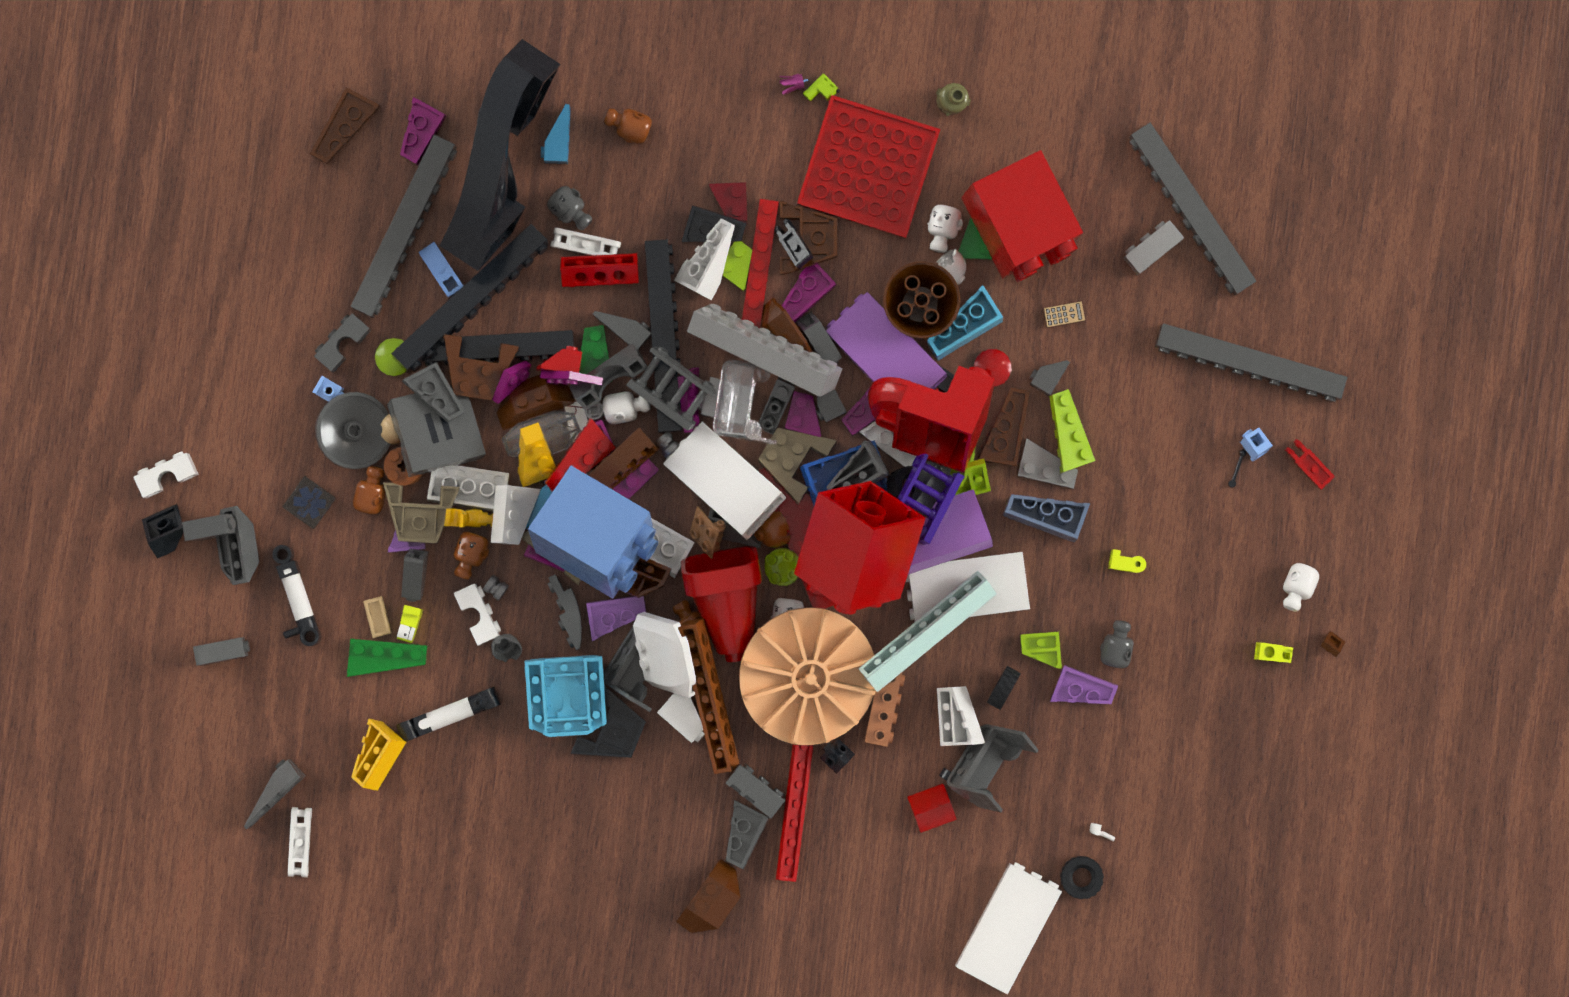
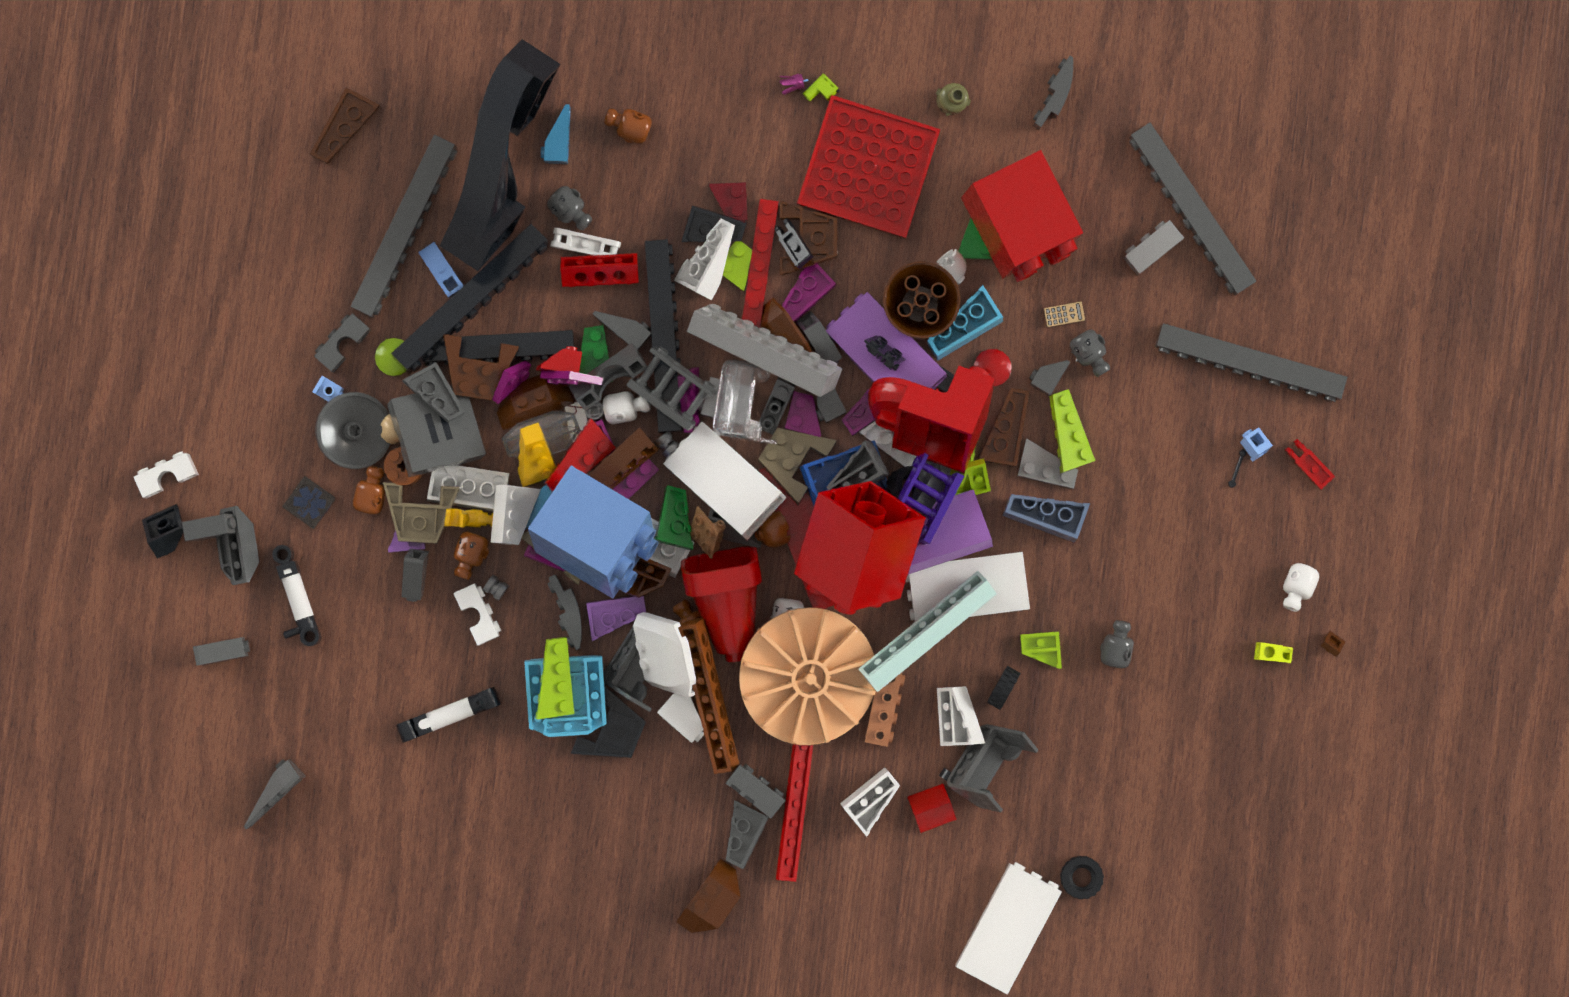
(299, 842): white plate -> none
(377, 617): tan tile -> none
(377, 756): yellow wedge -> none
(380, 656): green wing -> none
(409, 623): neon yellow leg -> none
(422, 126): magenta wing -> none
(506, 647): dark grey hair -> none
(556, 686): none -> lime wing
(674, 521): none -> green wing
(781, 566): lime dish -> none
(836, 755): black brick -> none
(870, 800): none -> white wedge
(879, 345): none -> black hinge
(944, 225): white piece -> none
(1059, 88): none -> dark grey slope
(1082, 687): medium lavender wing -> none
(1089, 350): none -> dark grey piece
(1096, 829): white hand -> none
(1135, 564): neon yellow leg -> none

